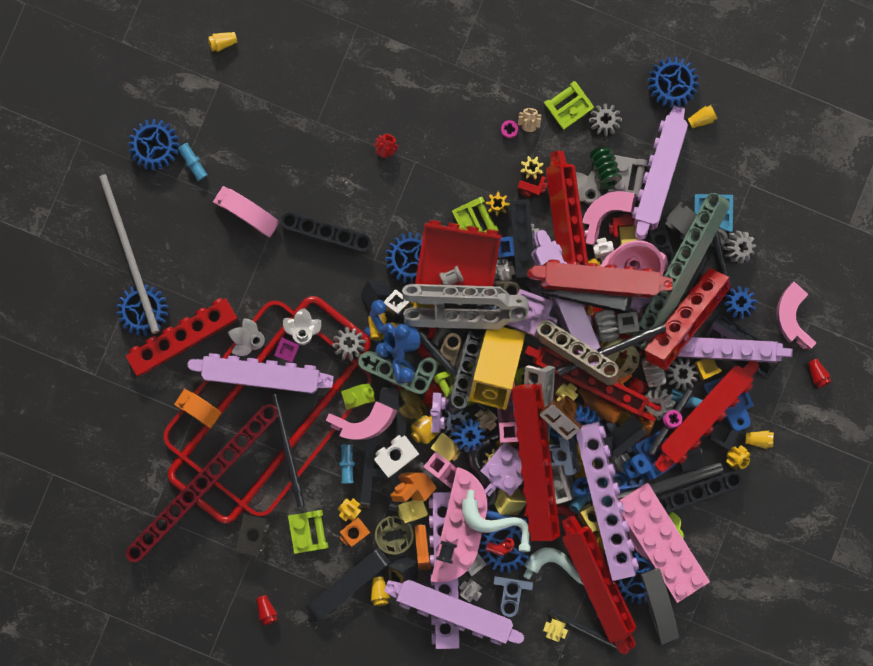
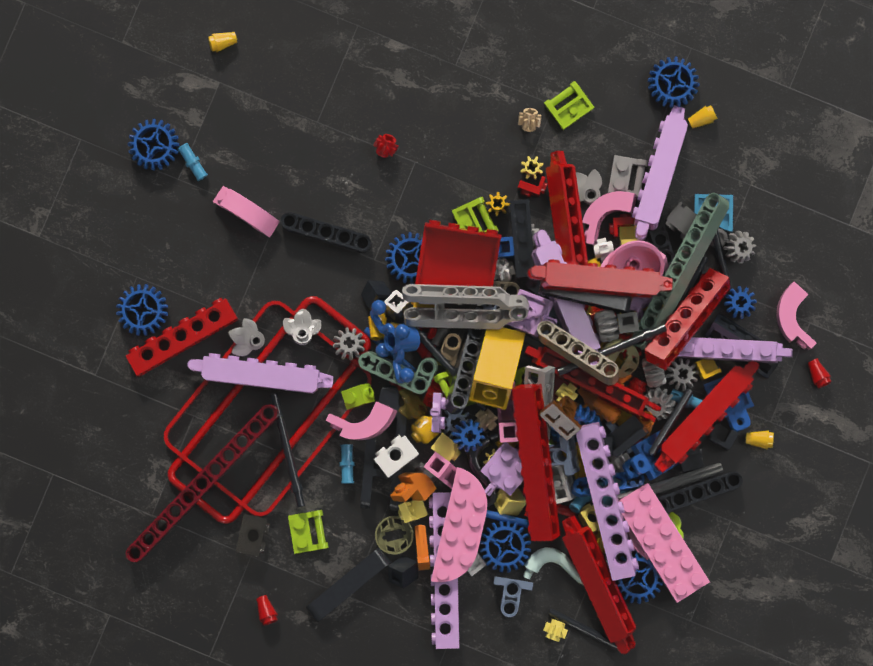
(129, 254): light grey piece -> none
(197, 408): orange brick -> none
(287, 350): magenta plate -> none
(349, 509): yellow gear -> none
(363, 532): orange brick -> none
(378, 595): yellow cone -> none
(446, 552): black bush -> none
(452, 276): light grey bush -> none
(454, 610): lavender hinge -> none
(470, 590): light grey gear -> none
(479, 524): light aqua animal -> none
(502, 548): red arm -> none
(514, 126): dark pink bush -> none
(605, 167): dark green piece -> none
(612, 123): light grey gear -> none
(660, 606): dark grey slope -> none
(666, 420): dark pink bush -> none
(738, 457): yellow gear -> none

